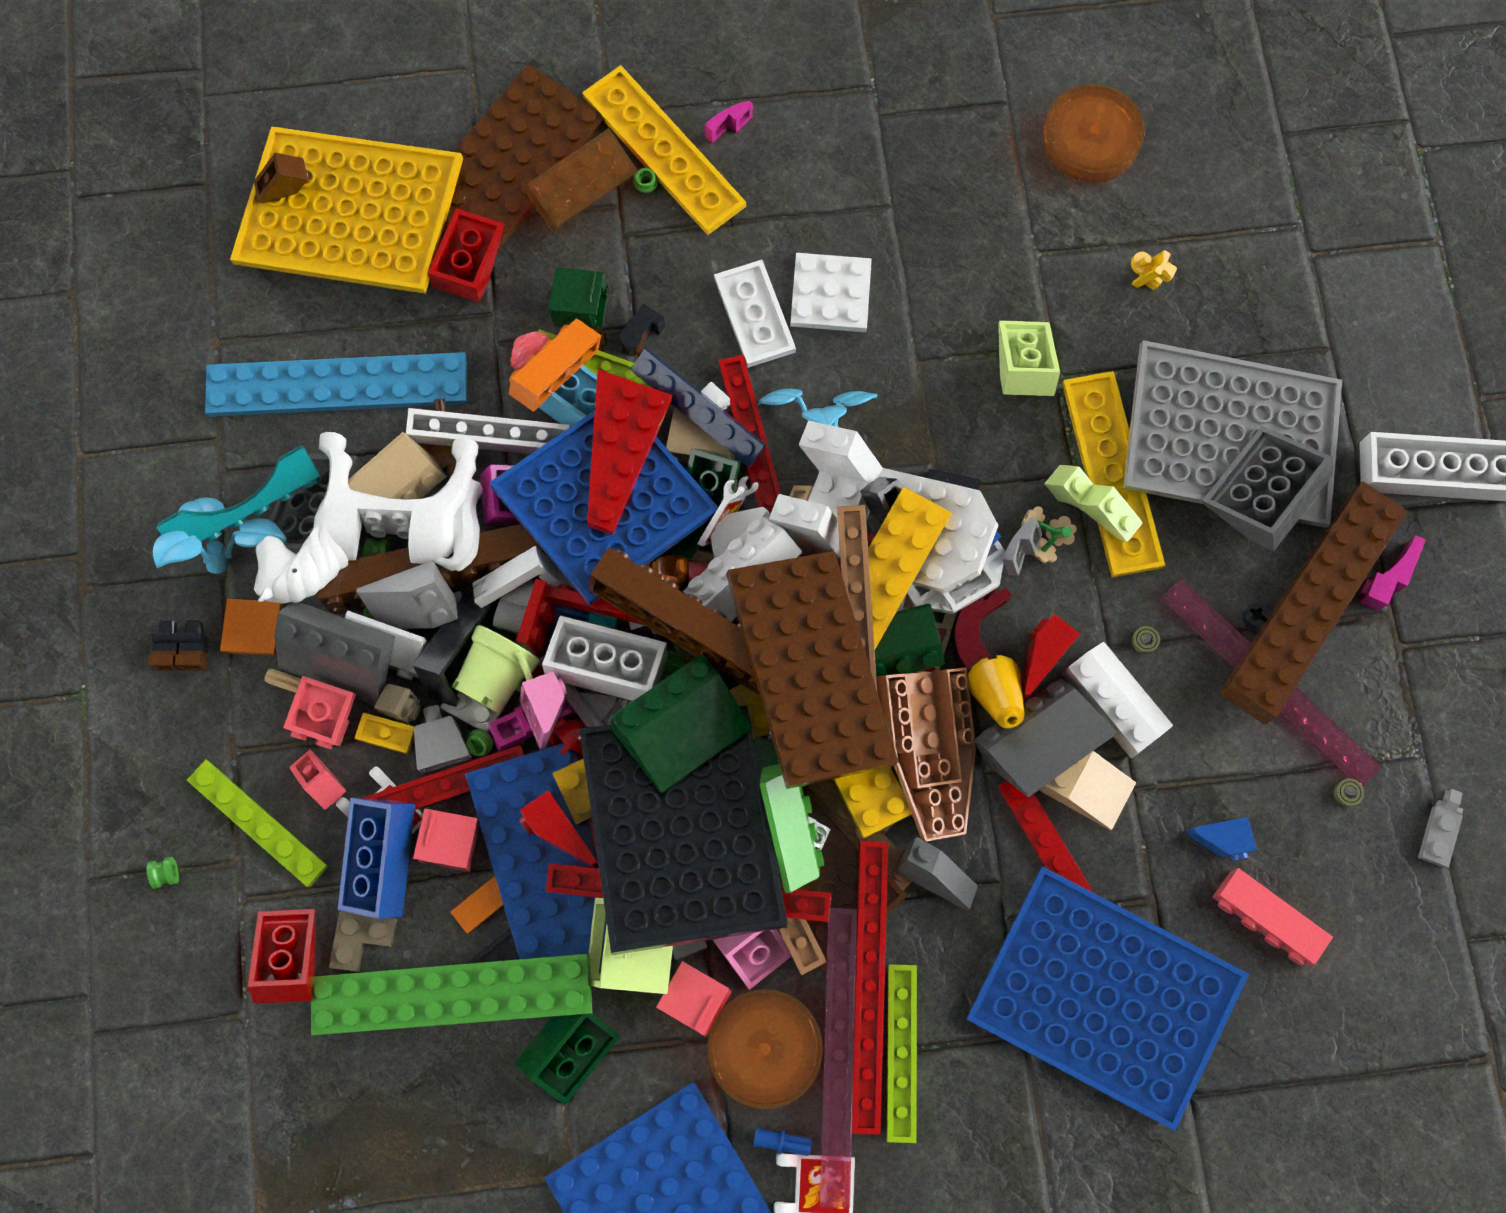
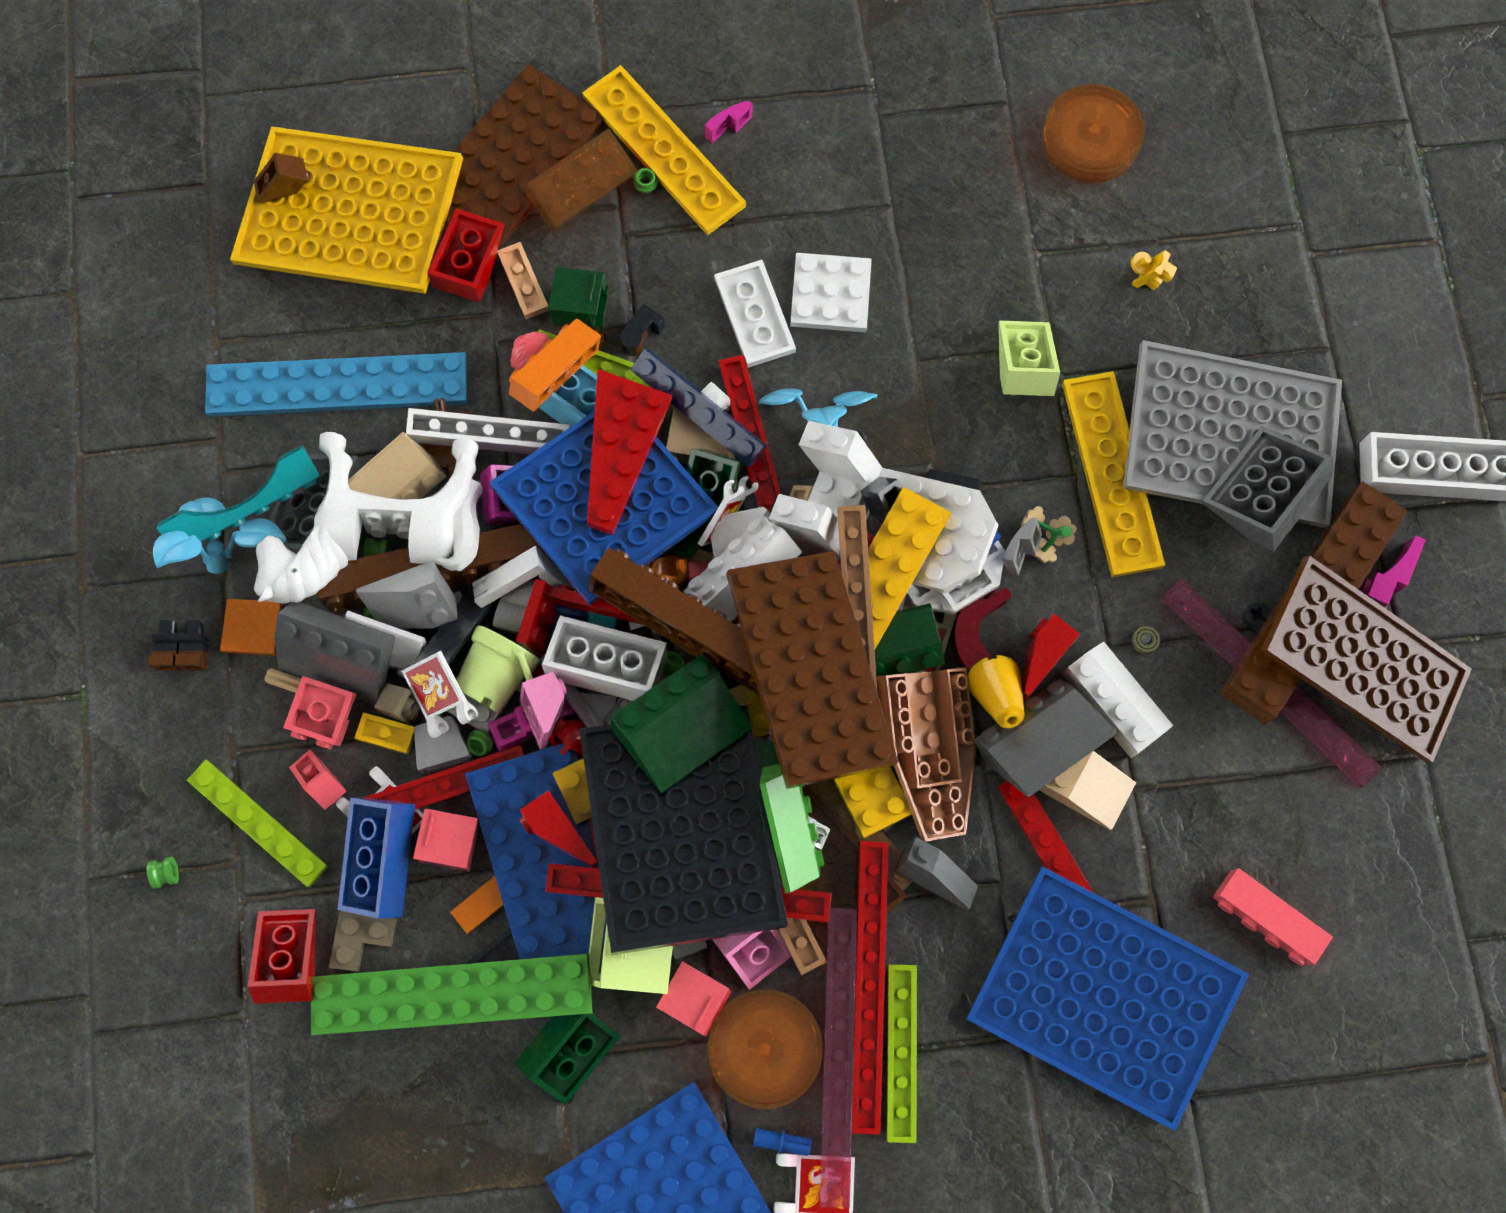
(437, 692): none -> flag
(523, 280): none -> light nougat plate
(1100, 502): yellowish green arch -> none
(1226, 838): blue slope -> none
(1348, 792): olive tile -> none
(1366, 659): none -> plate
(1442, 830): light grey hinge -> none

